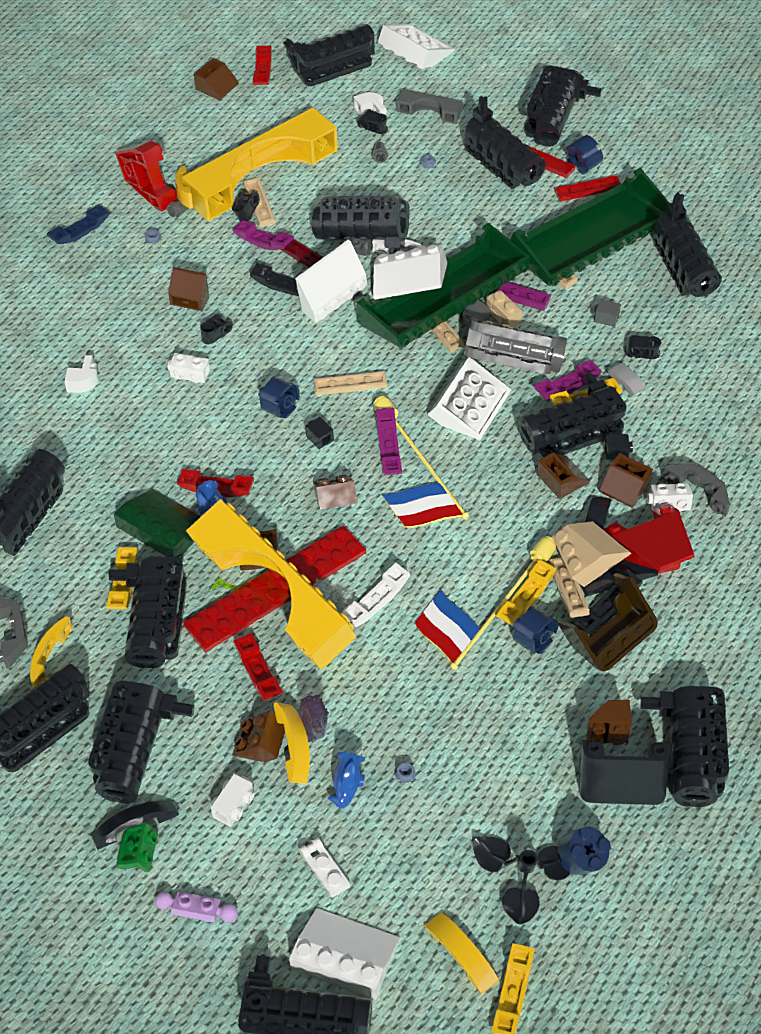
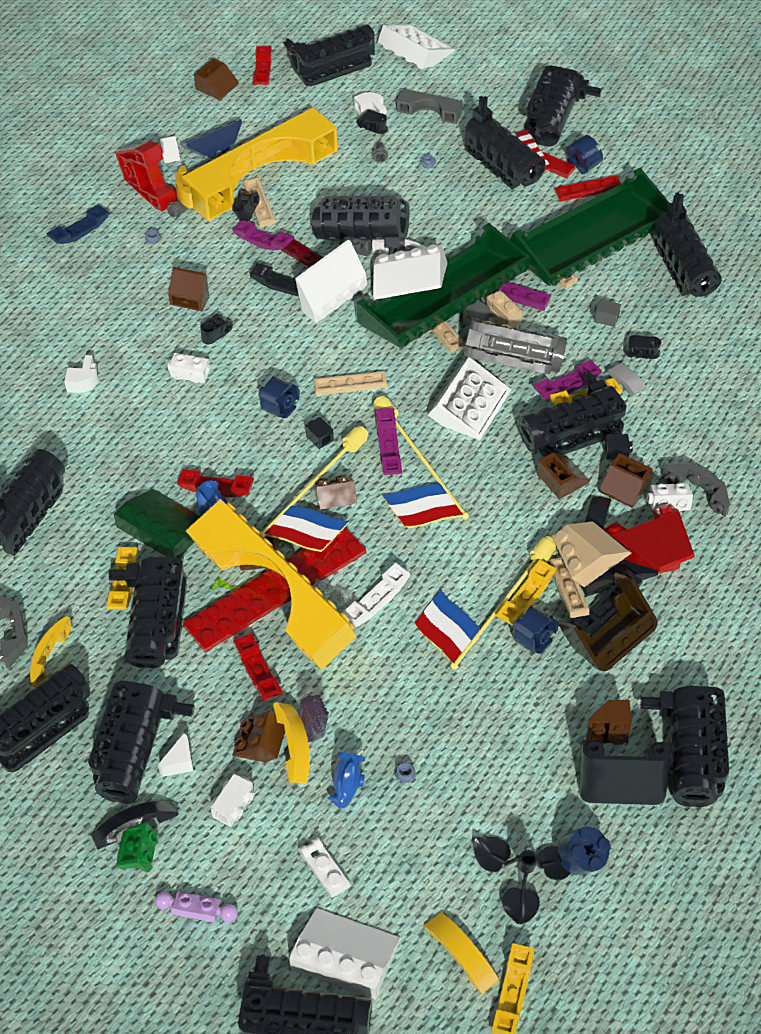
(170, 149): none -> white slope
(177, 759): none -> white slope
(215, 139): none -> dark blue wedge
(306, 526): none -> flag
(527, 139): none -> sticker

